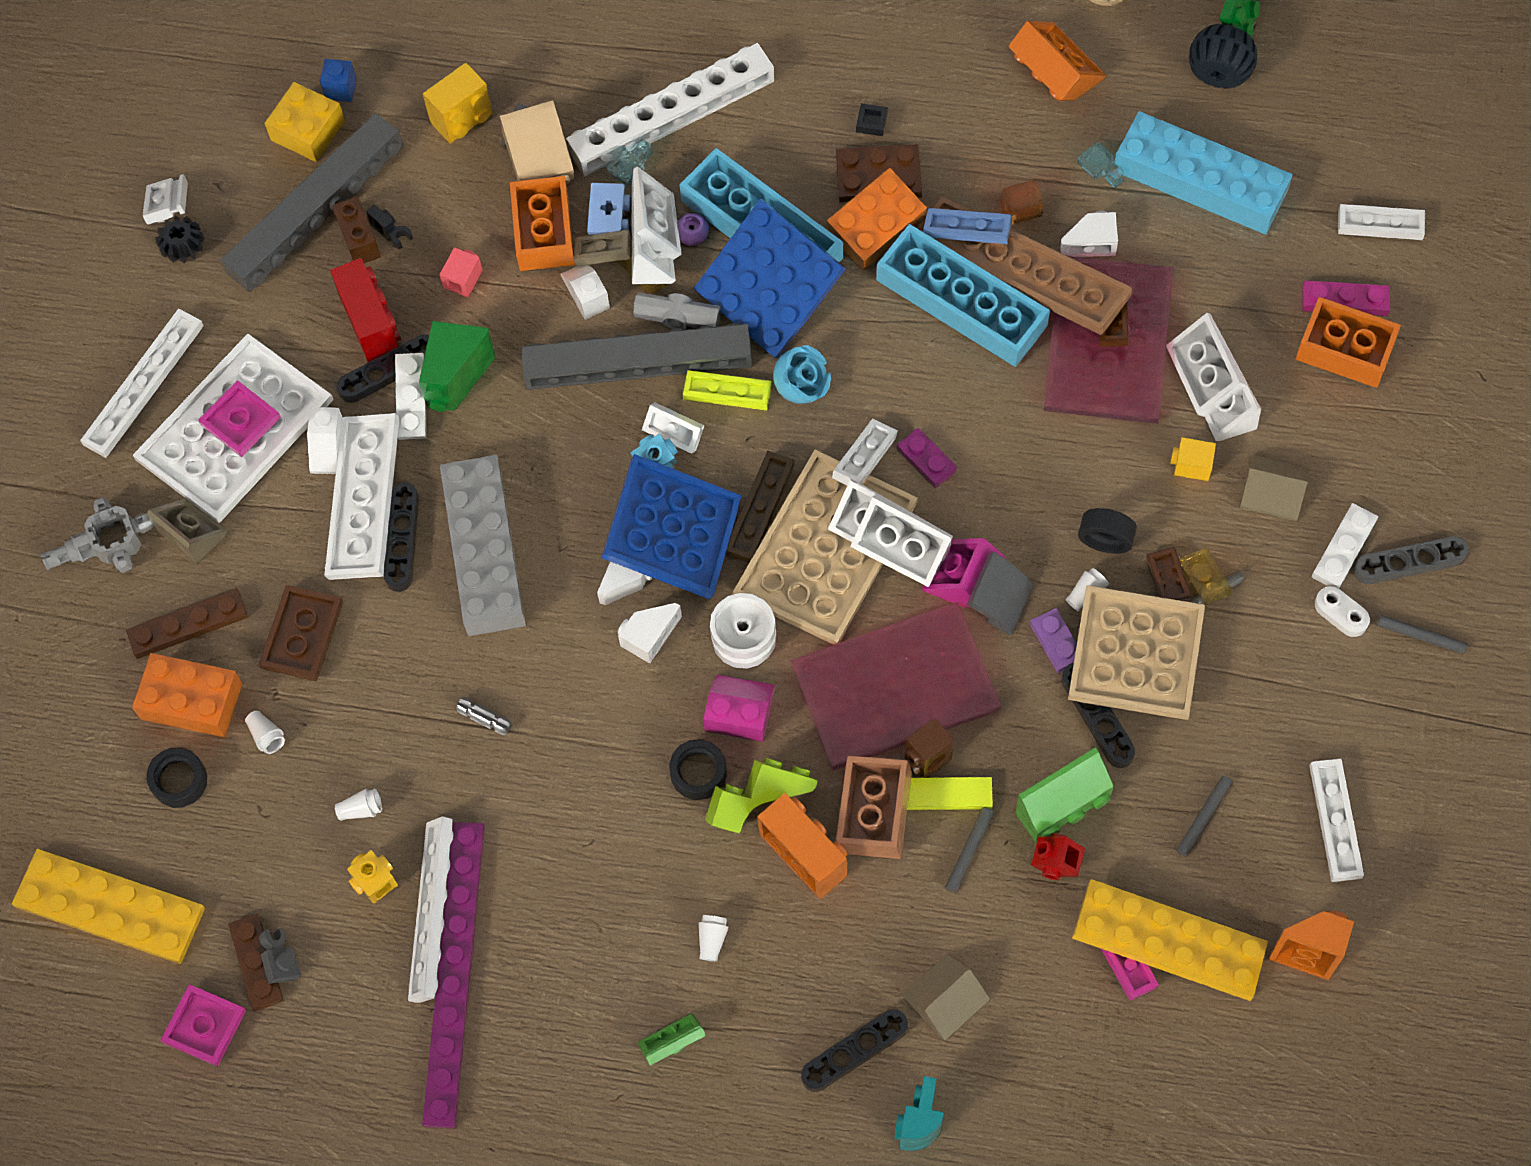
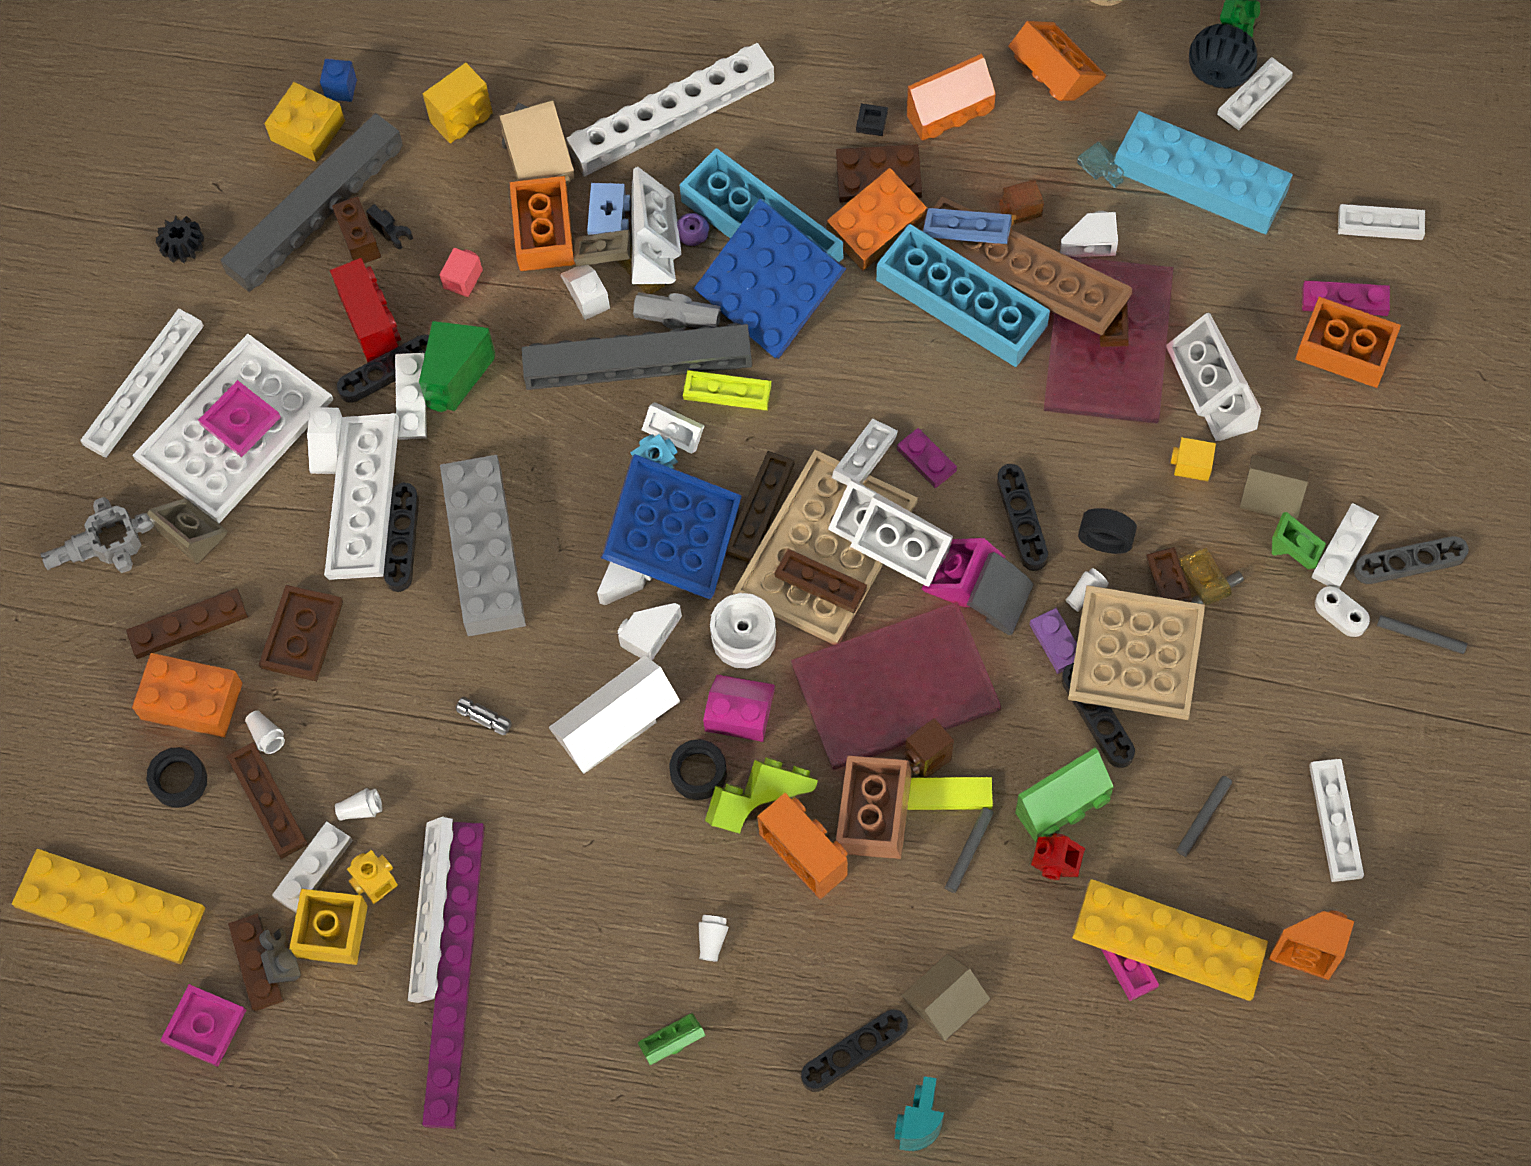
(164, 199): white plate -> none
(267, 800): none -> reddish brown plate
(312, 865): none -> white plate
(328, 926): none -> yellow brick
(615, 714): none -> white slope
(625, 161): clear light blue plate -> none
(801, 375): medium azure cylinder -> none
(820, 580): none -> reddish brown plate
(950, 98): none -> slope
(1024, 516): none -> black beam
(1254, 93): none -> white plate
(1297, 541): none -> bright green slope

